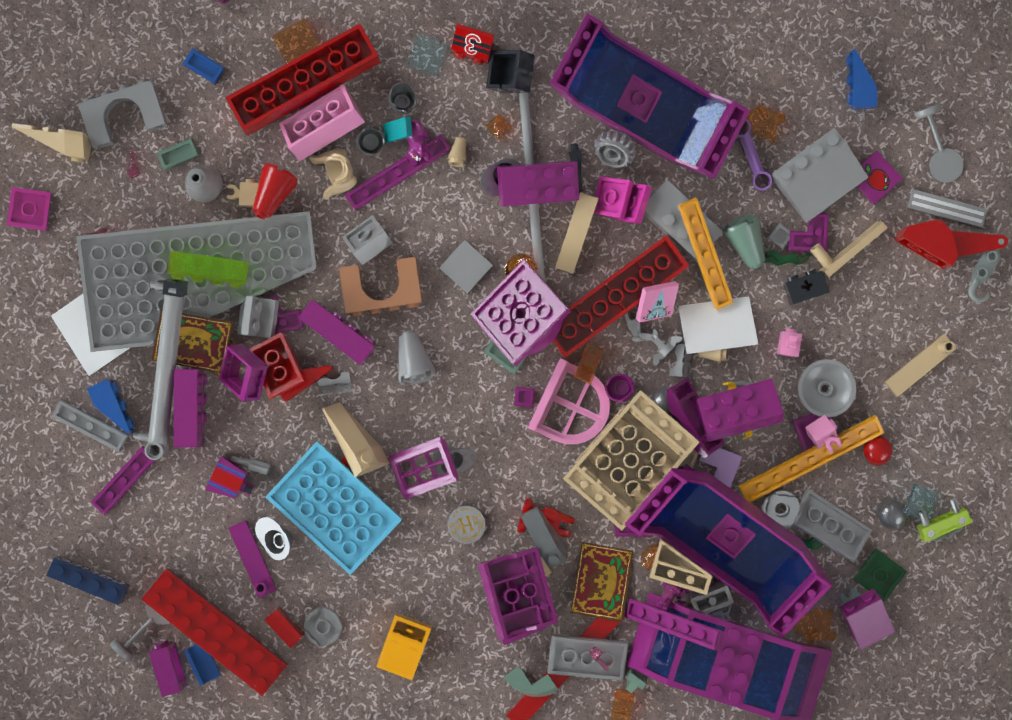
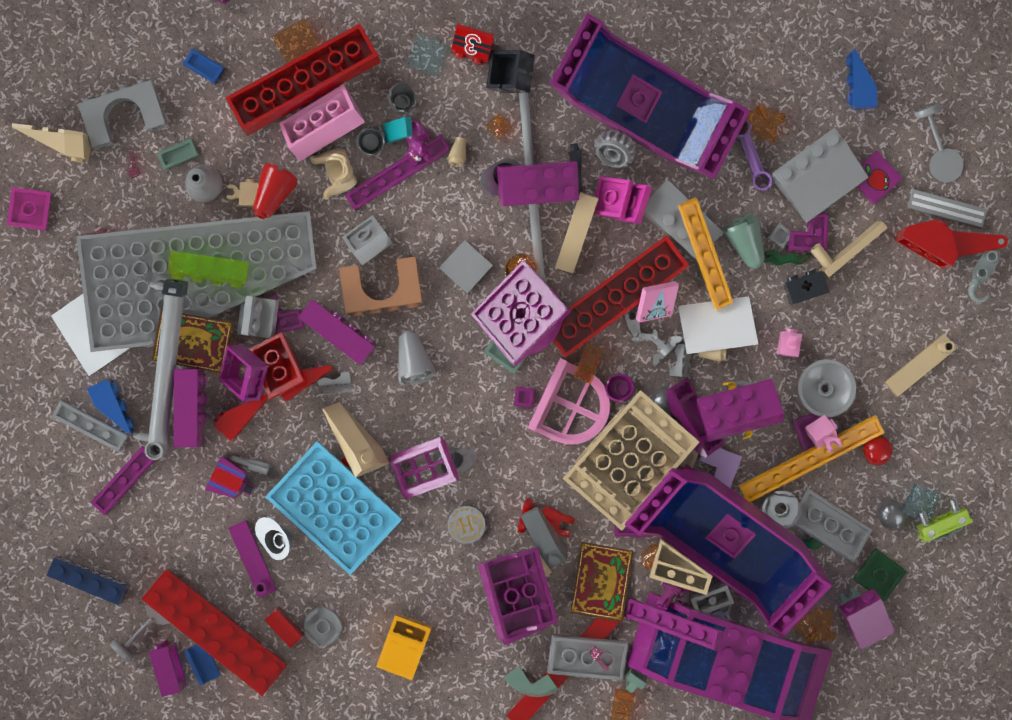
(236, 419): none -> red slope

